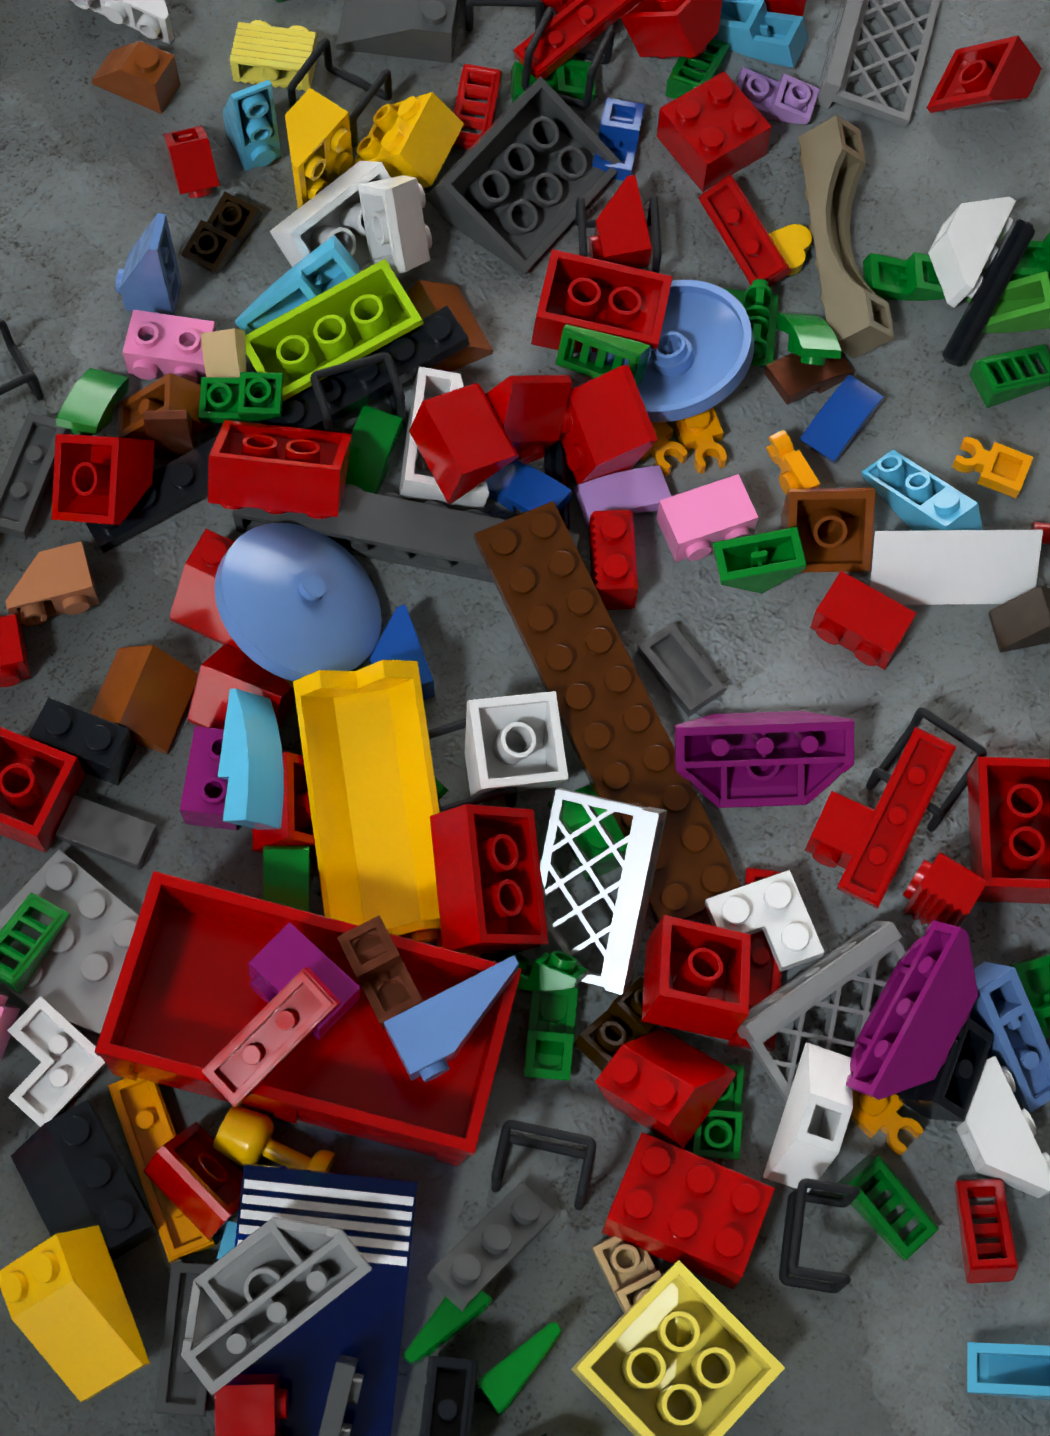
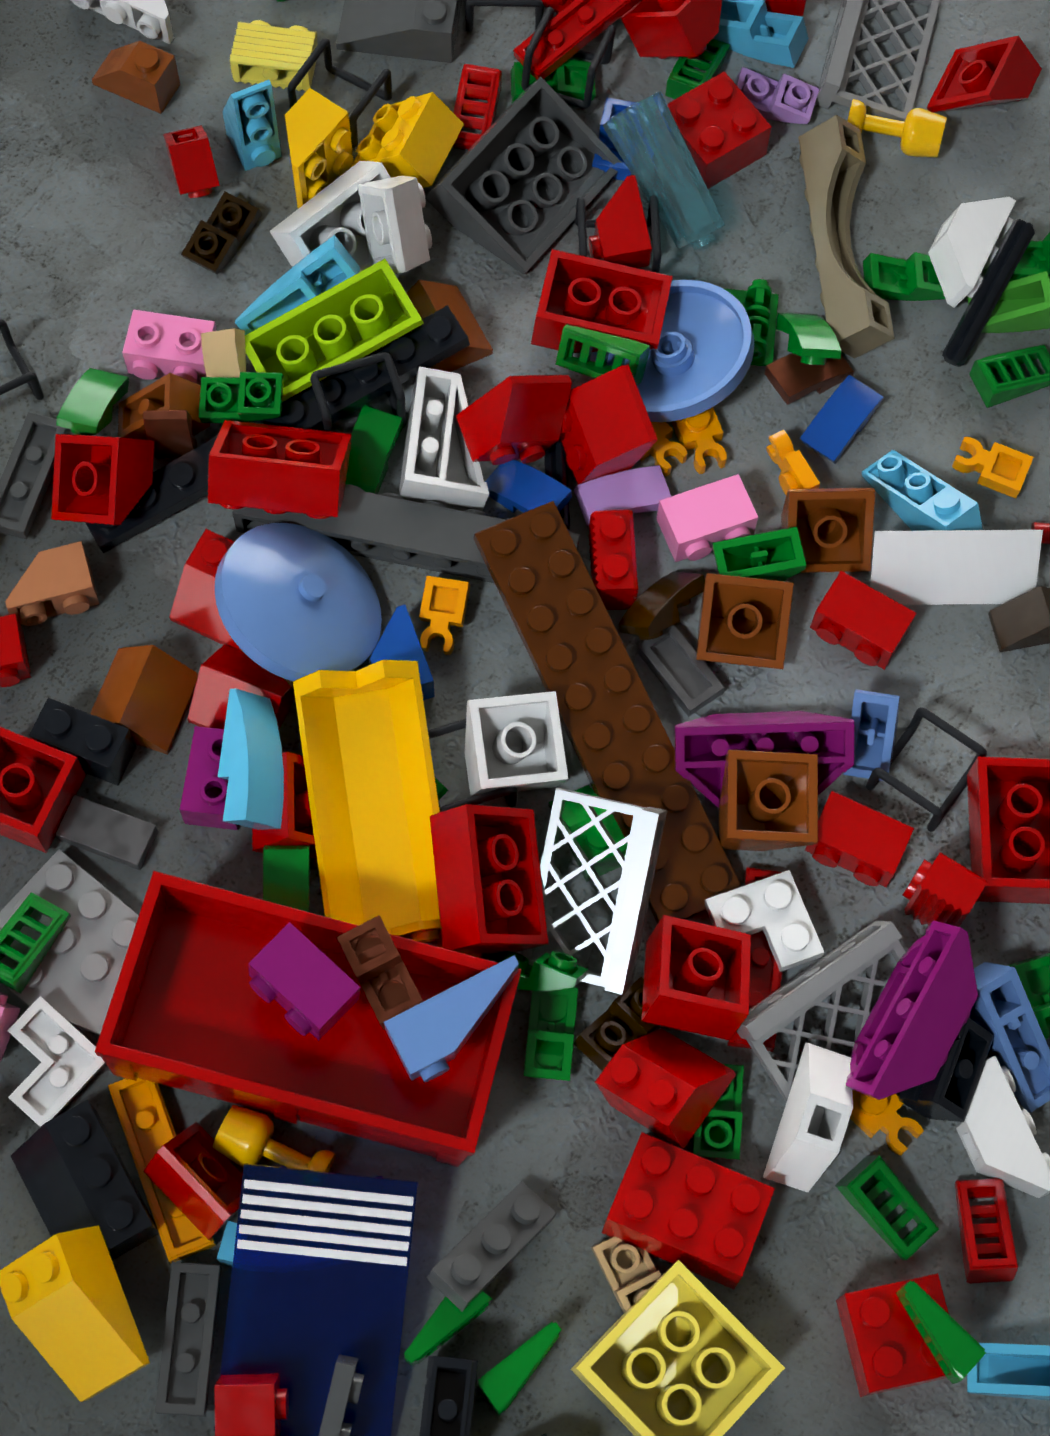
(151, 271): medium blue slope -> none
(264, 1294): light grey wedge -> none
(271, 1036): tile -> none
(444, 606): none -> light orange plate
(461, 440): red slope -> none
(507, 1138): black piece -> none
(658, 605): none -> dark brown slope
(665, 168): none -> clear light blue slope
(744, 232): red tile -> none
(744, 621): none -> dark orange slope
(768, 800): none -> dark orange slope
(793, 244): yellow tile -> none
(793, 1235): black piece -> none
(874, 732): none -> medium blue slope
(883, 1339): none -> red brick
(896, 817): red tile -> none
(919, 134): none -> yellow piece
(948, 1342): none -> green slope

